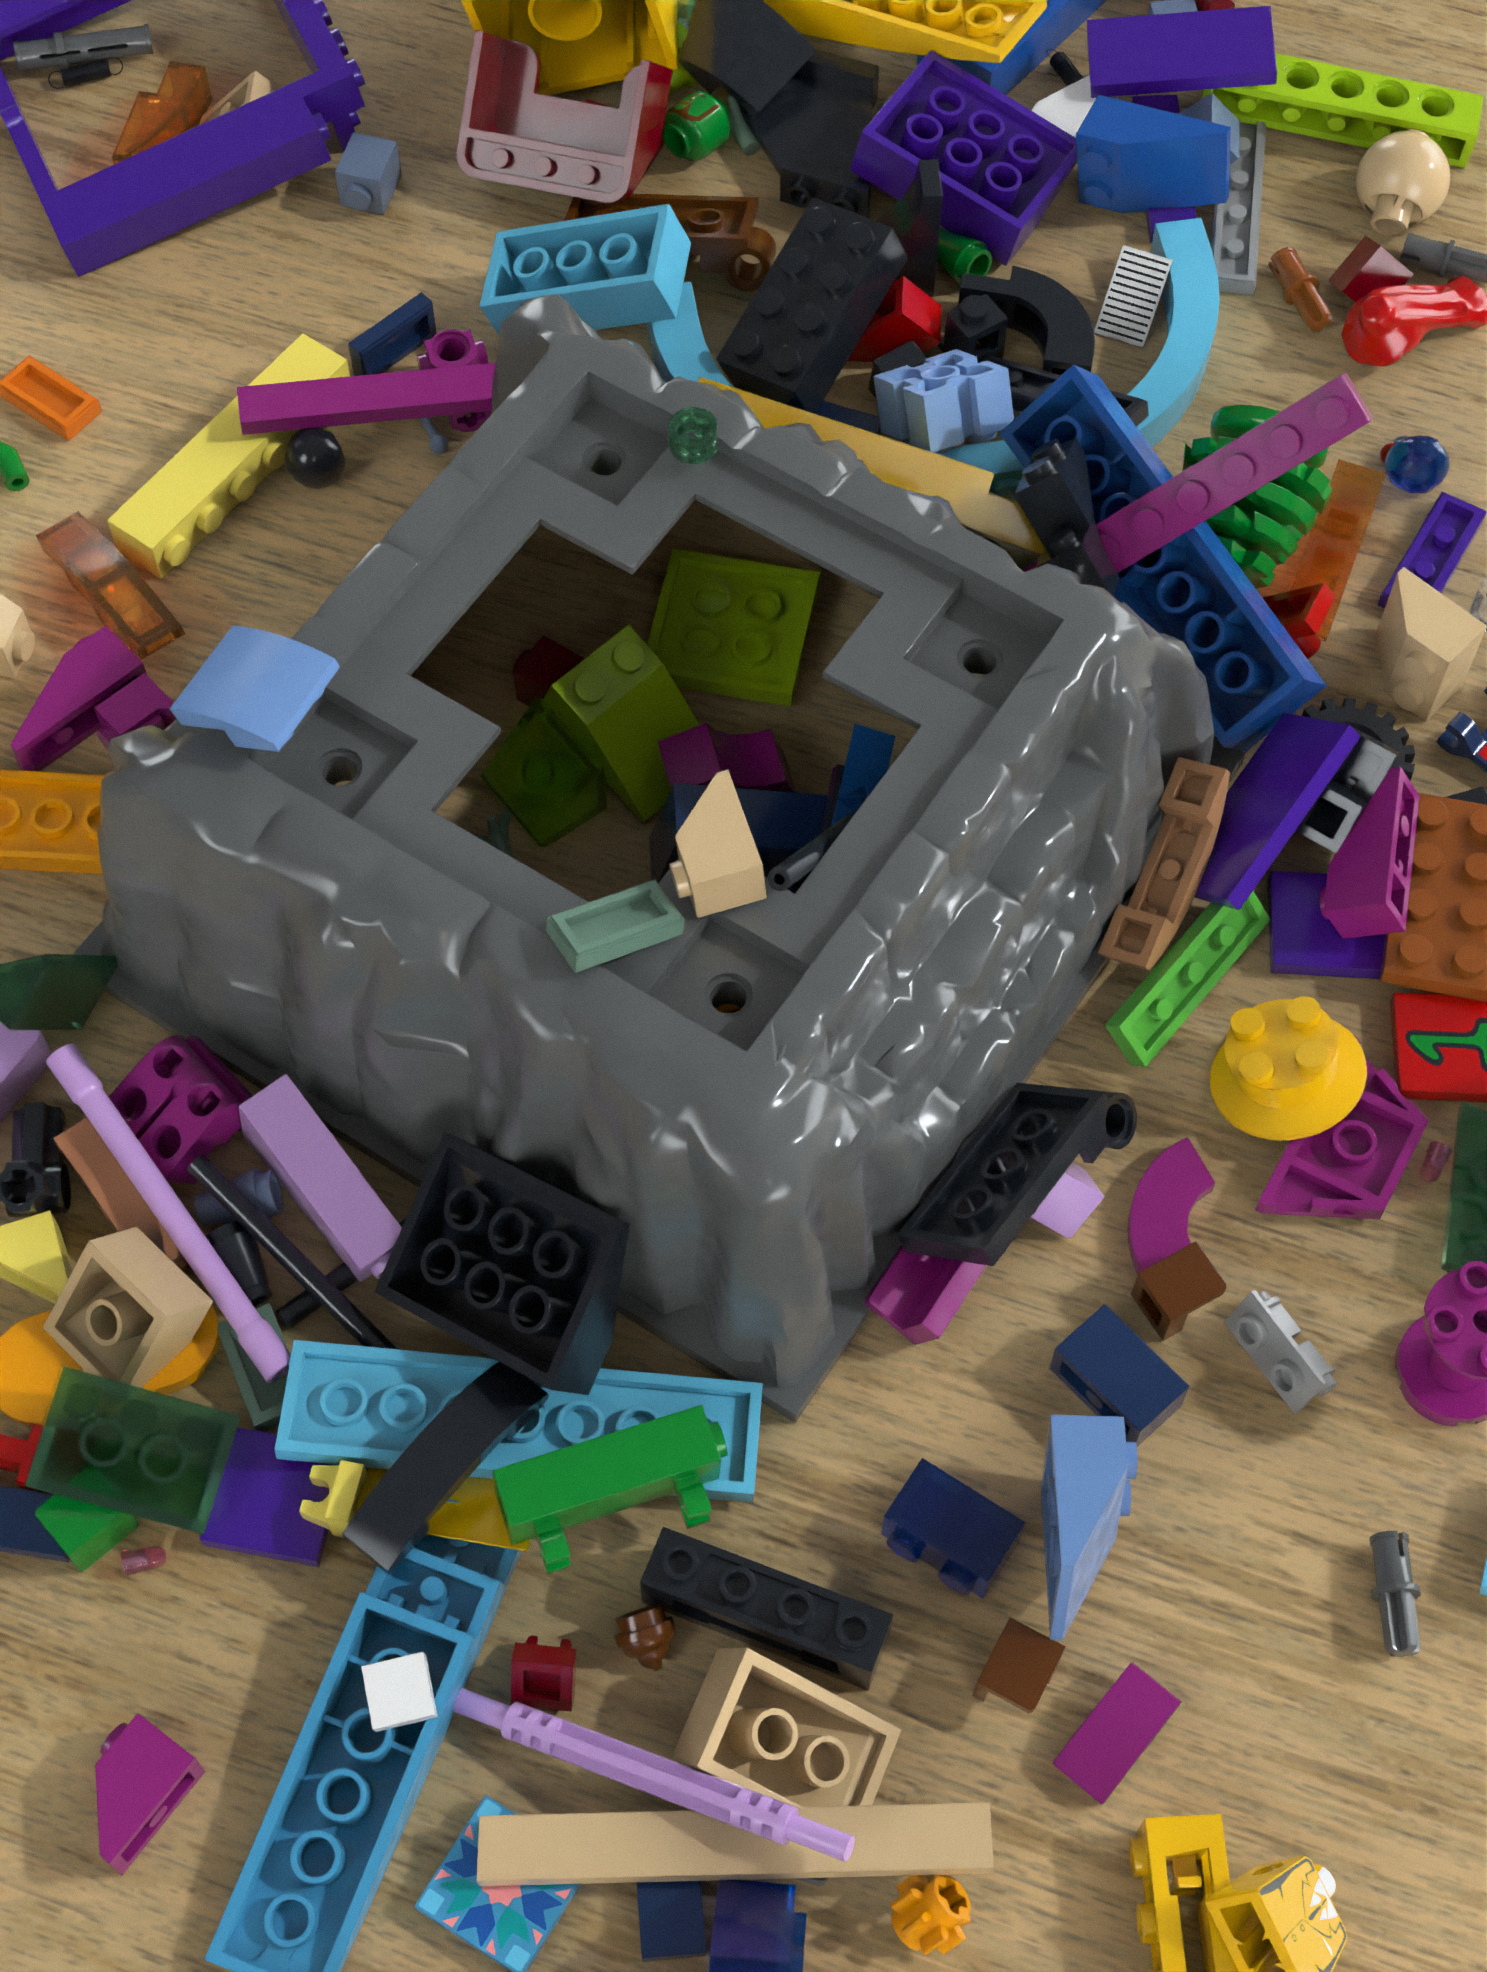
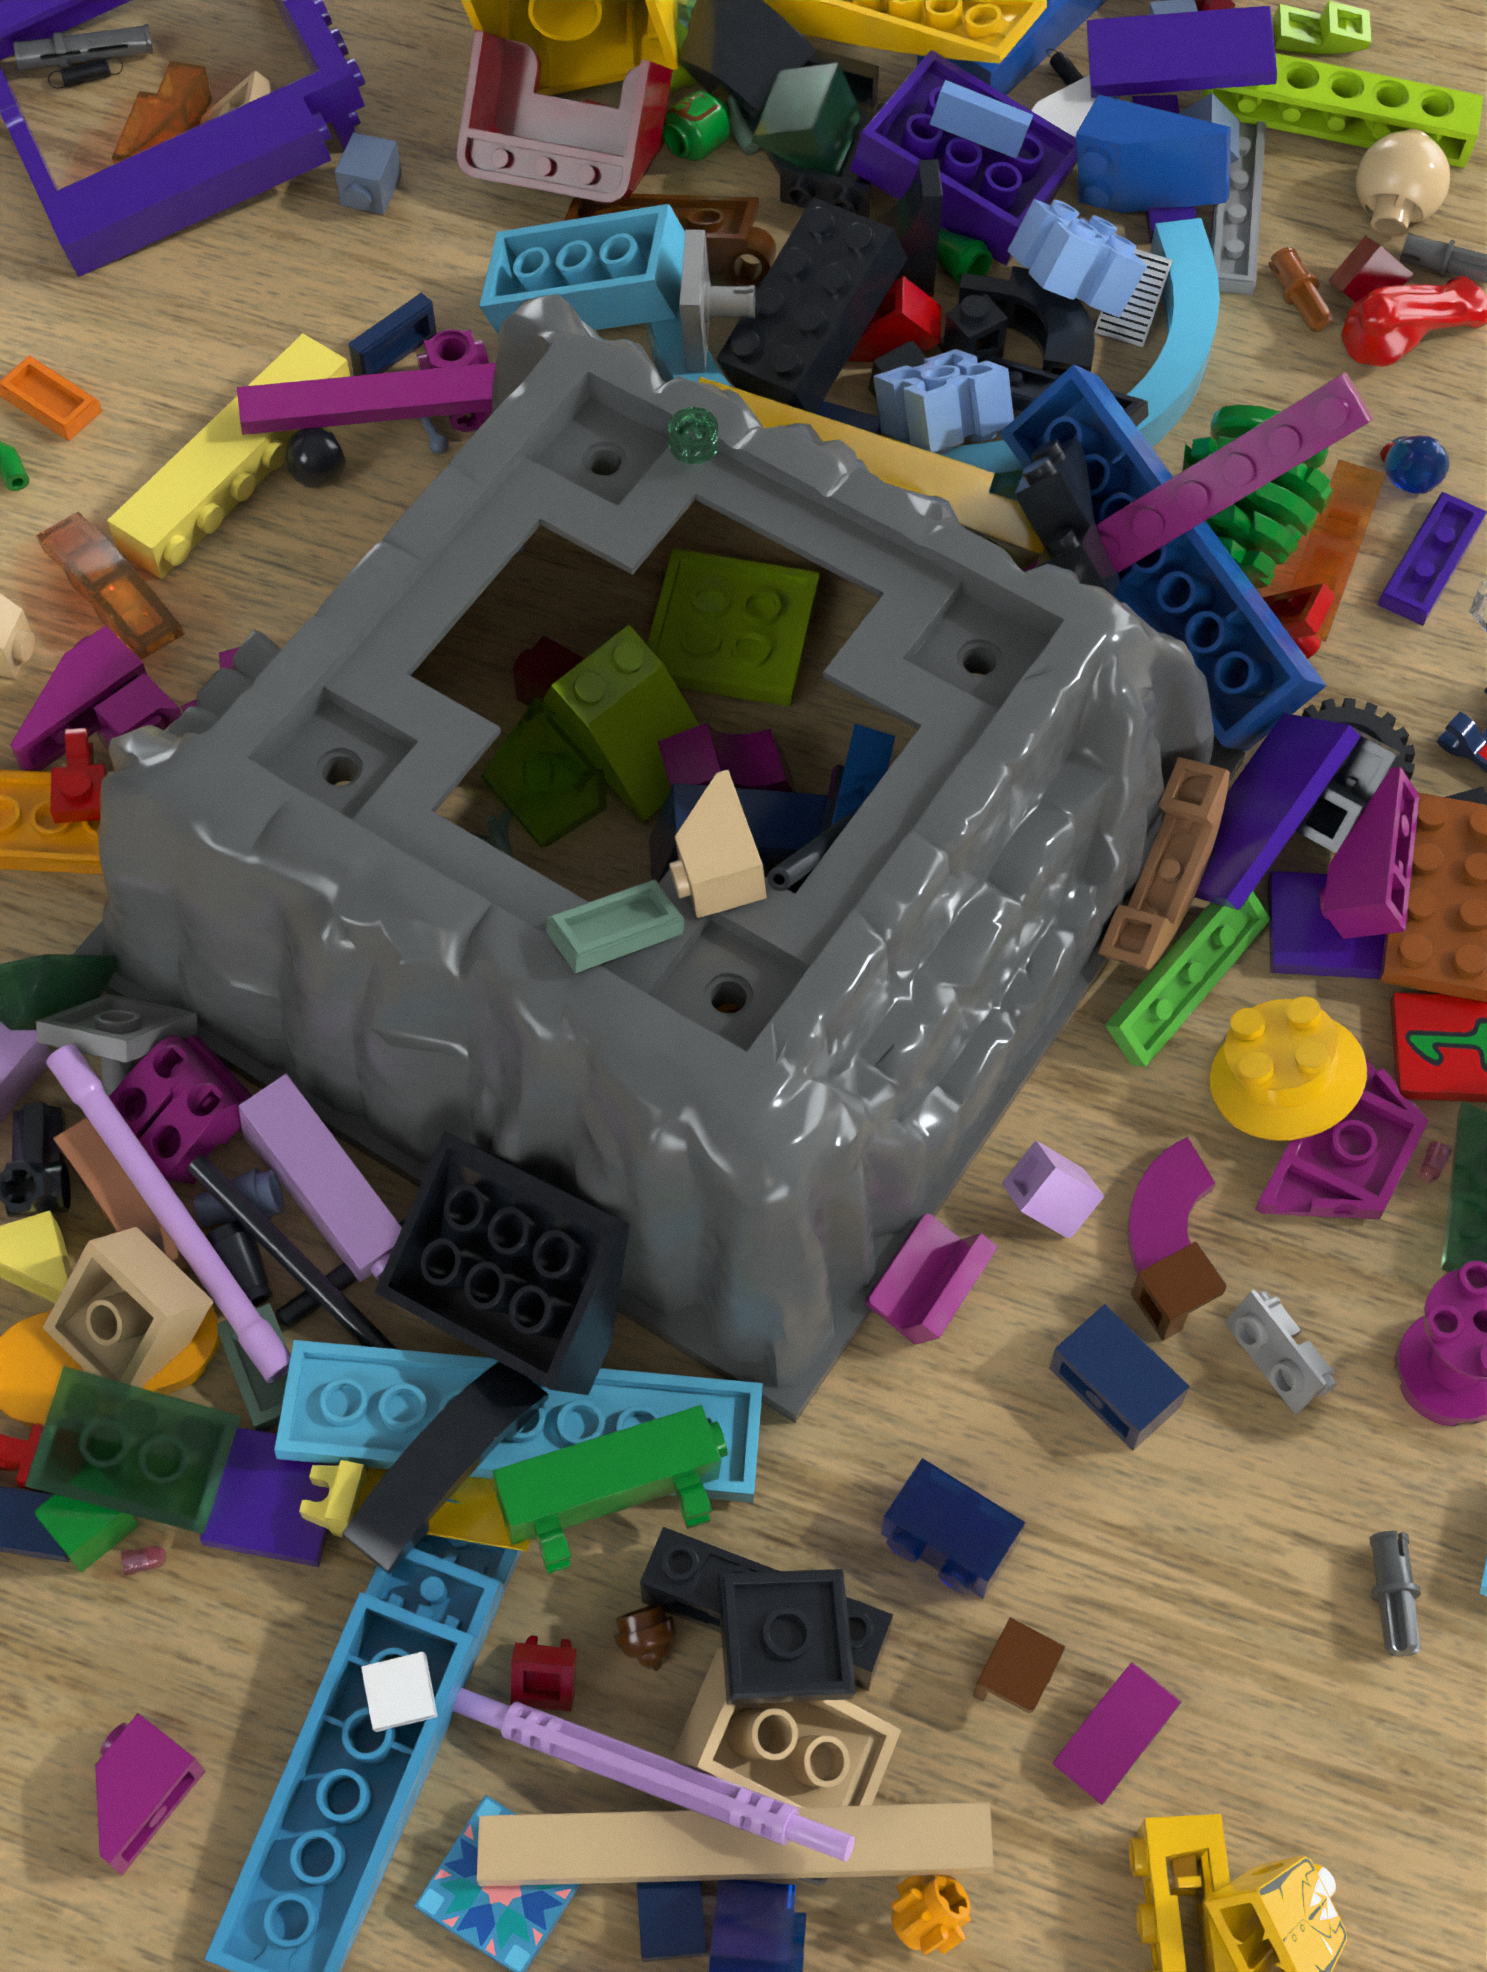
(77, 786): none -> red plate
(115, 1030): none -> light grey tile
(255, 688): medium blue slope -> none
(702, 301): none -> light grey tile
(785, 1636): none -> black tile
(809, 118): none -> clear green slope
(981, 119): none -> medium blue tile
(1036, 1138): black hinge -> none
(1077, 256): none -> light blue brick
(1081, 1506): medium blue slope -> none
(1334, 31): none -> lime slope
(1425, 645): tan slope -> none

